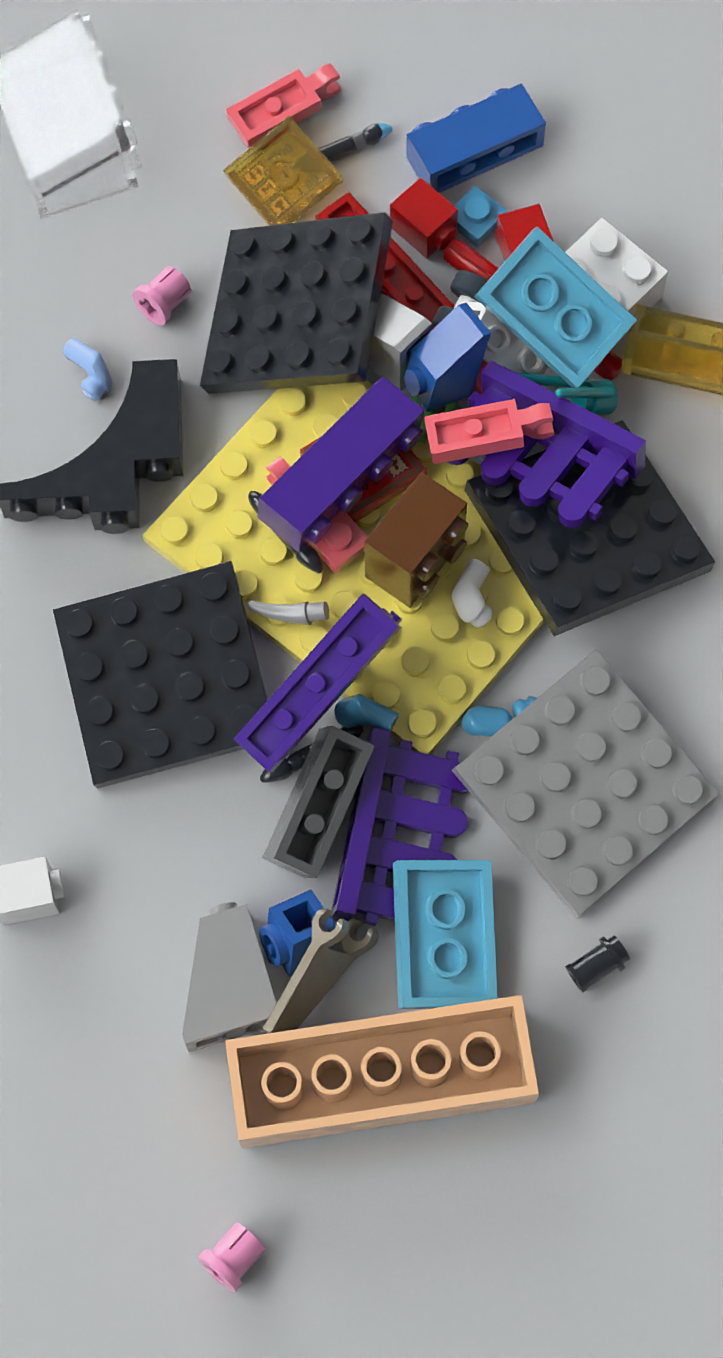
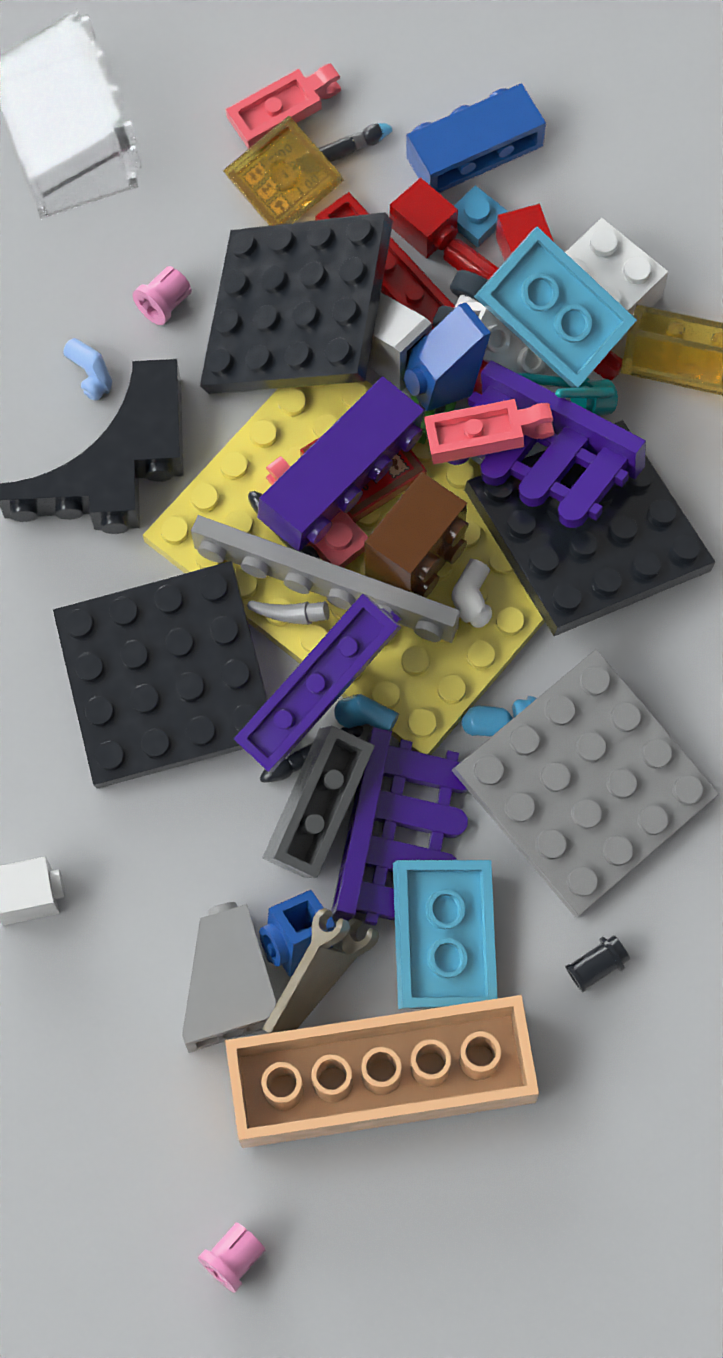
(306, 574): none -> light grey plate

